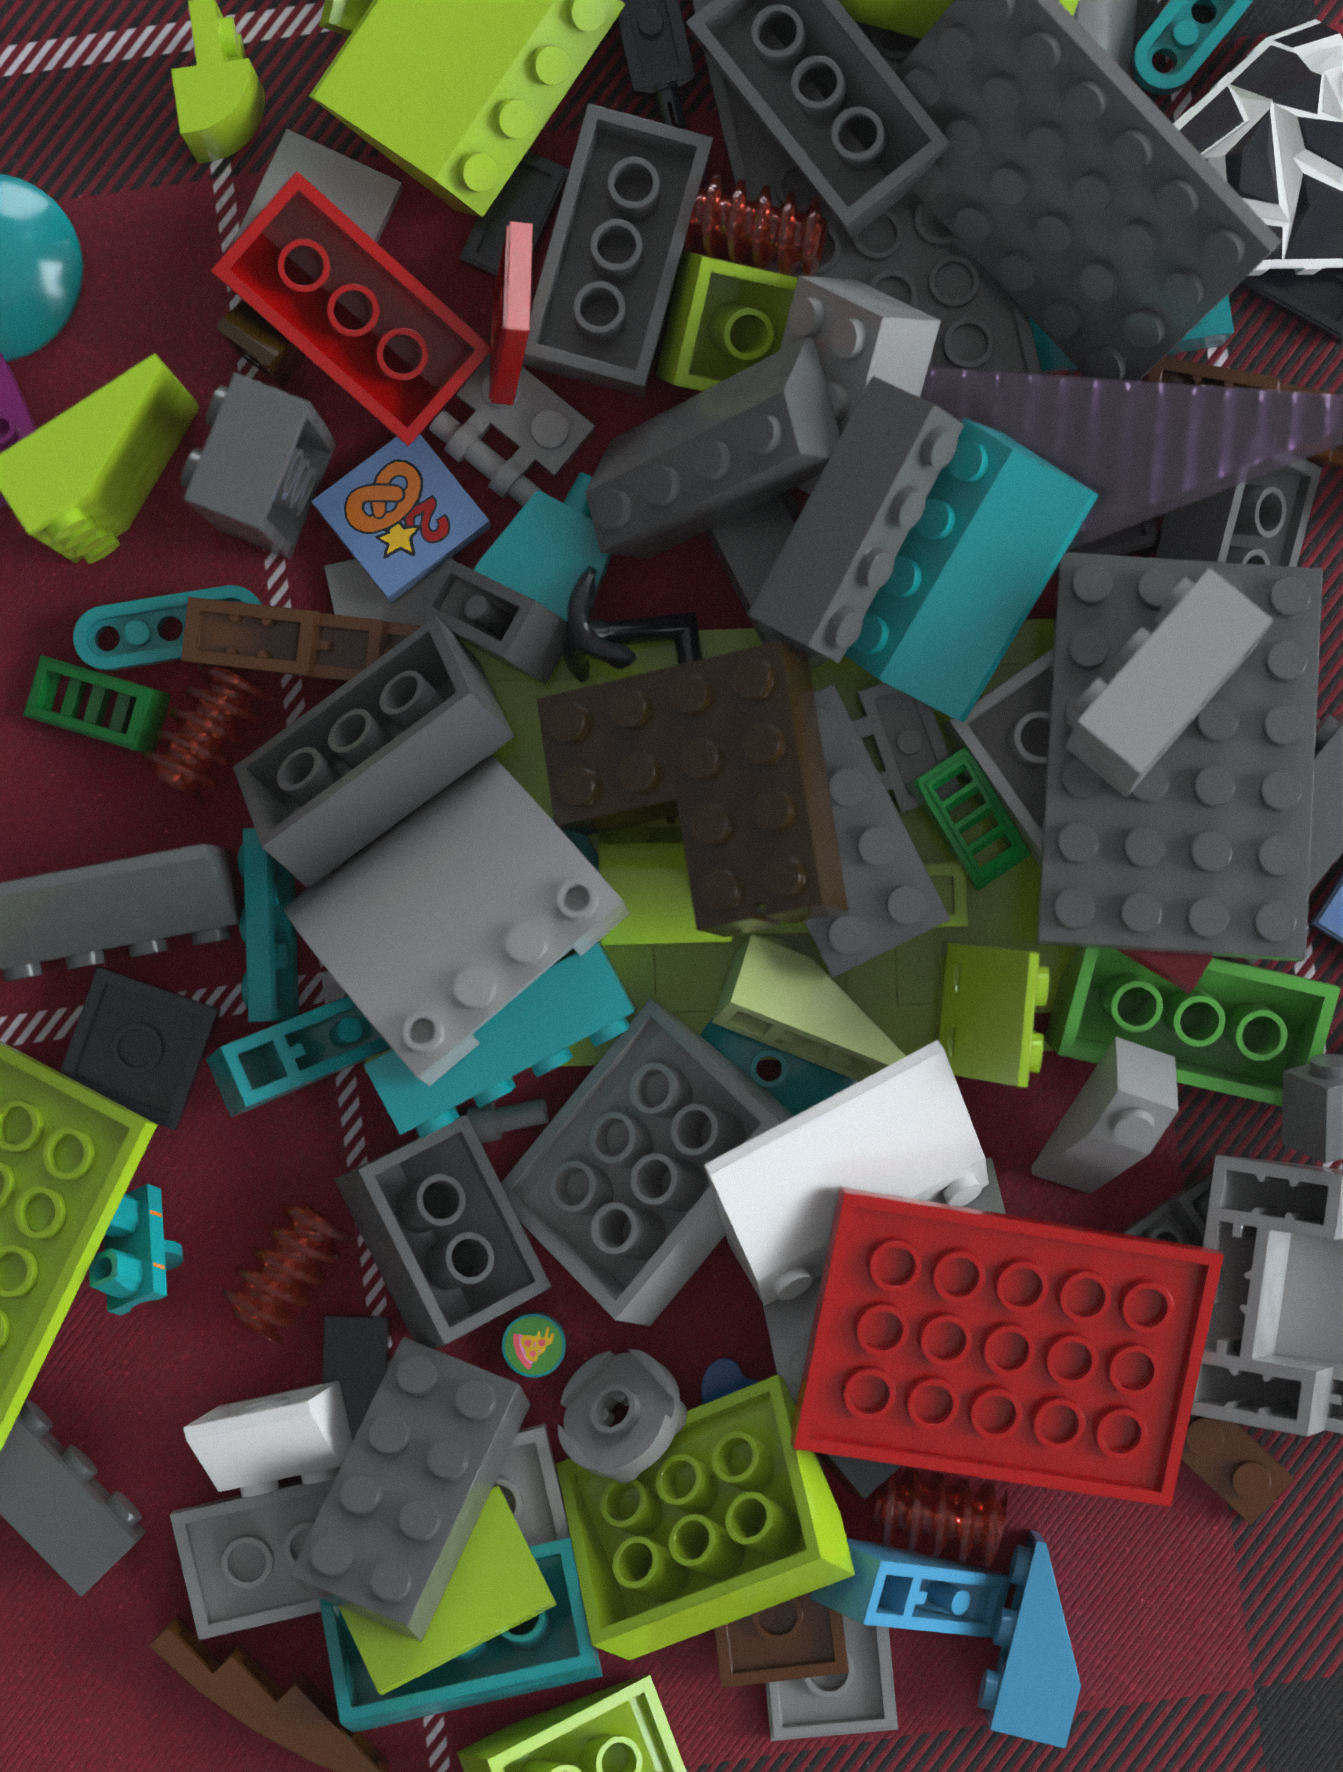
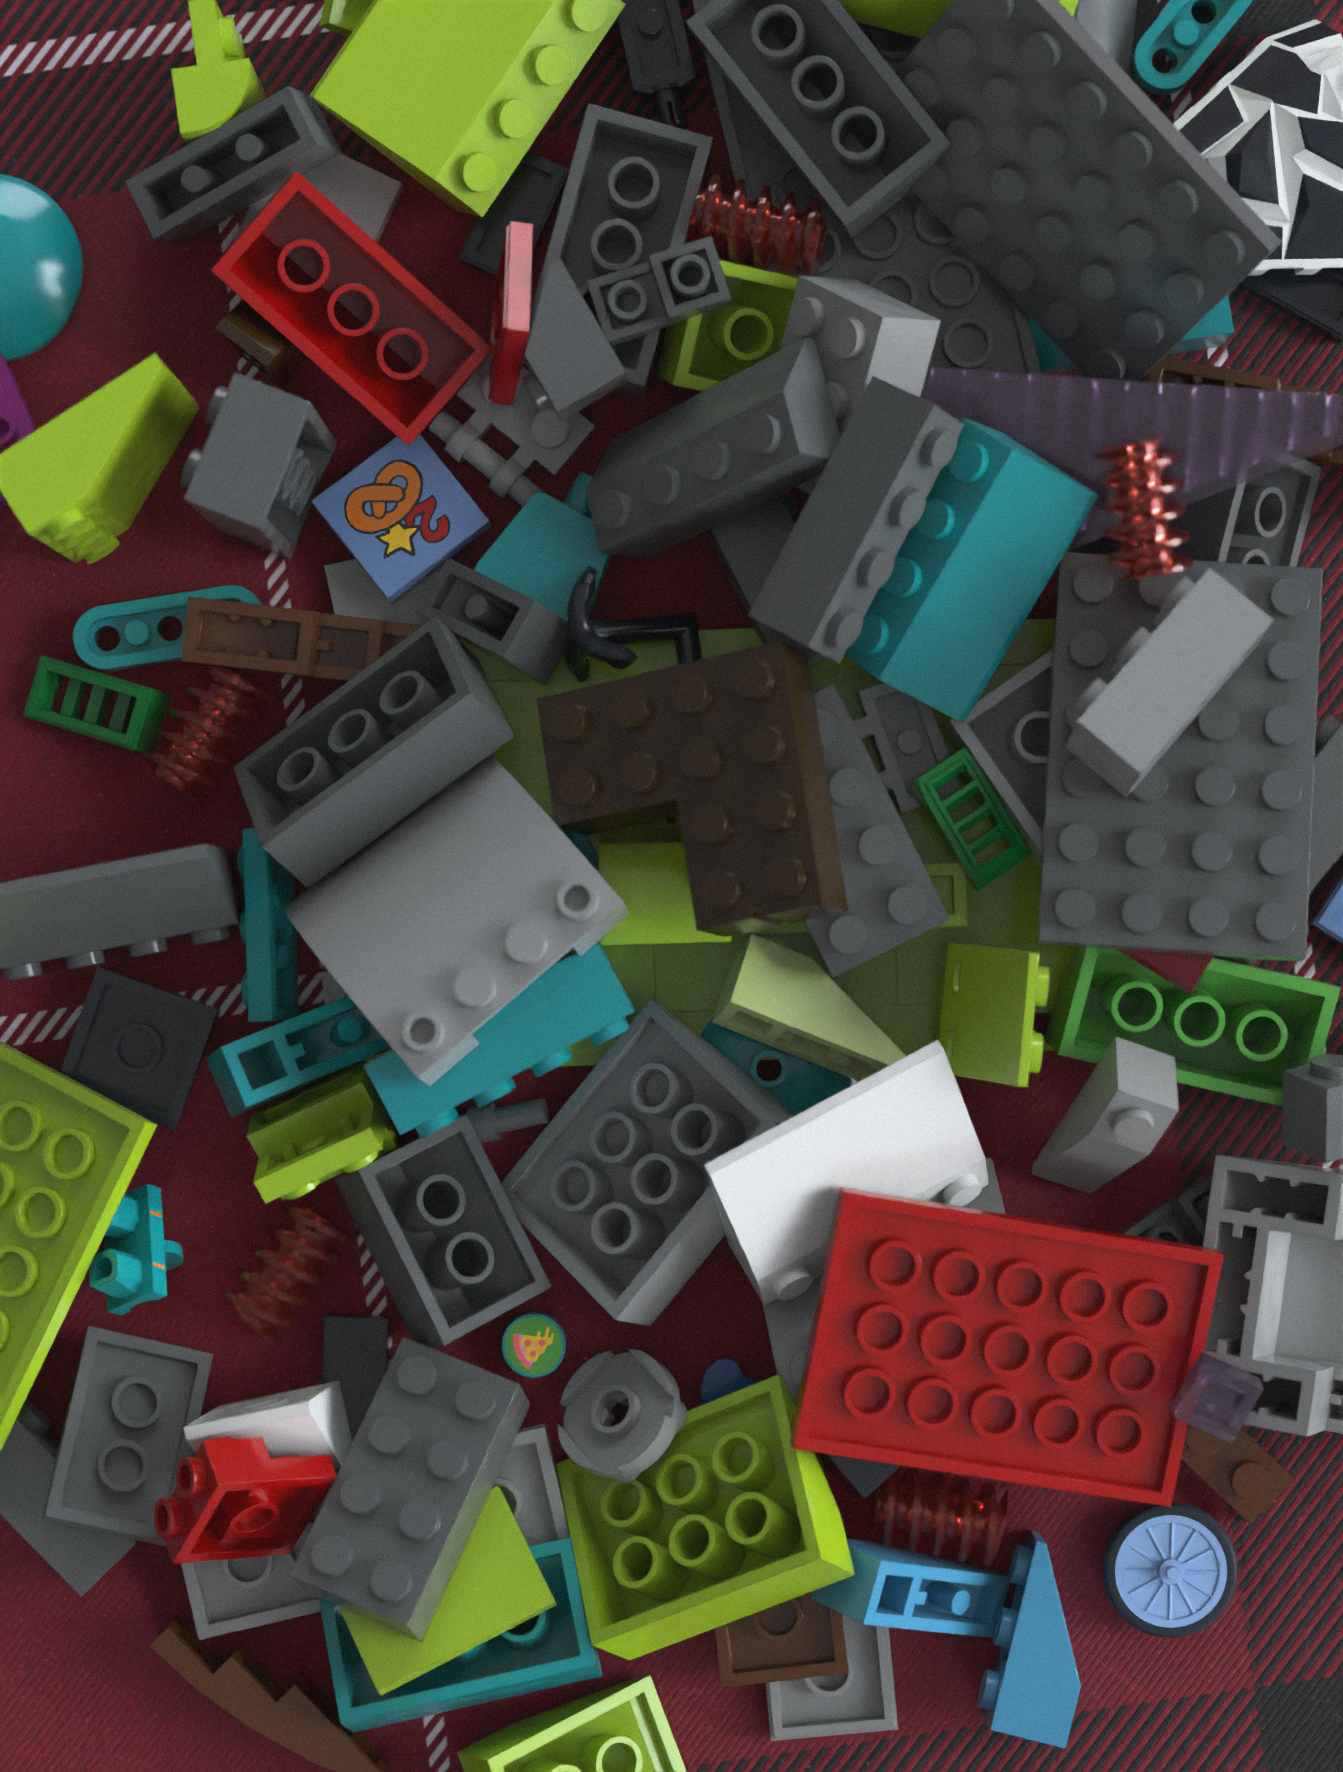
(124, 1432): none -> dark grey plate
(233, 166): none -> dark grey brick
(240, 1501): none -> red plate
(319, 1134): none -> lime brick
(568, 350): none -> dark grey slope
(660, 291): none -> dark grey slope
(1143, 508): none -> clear red piece
(1170, 1570): none -> light blue wheel
(1216, 1397): none -> clear purple plate

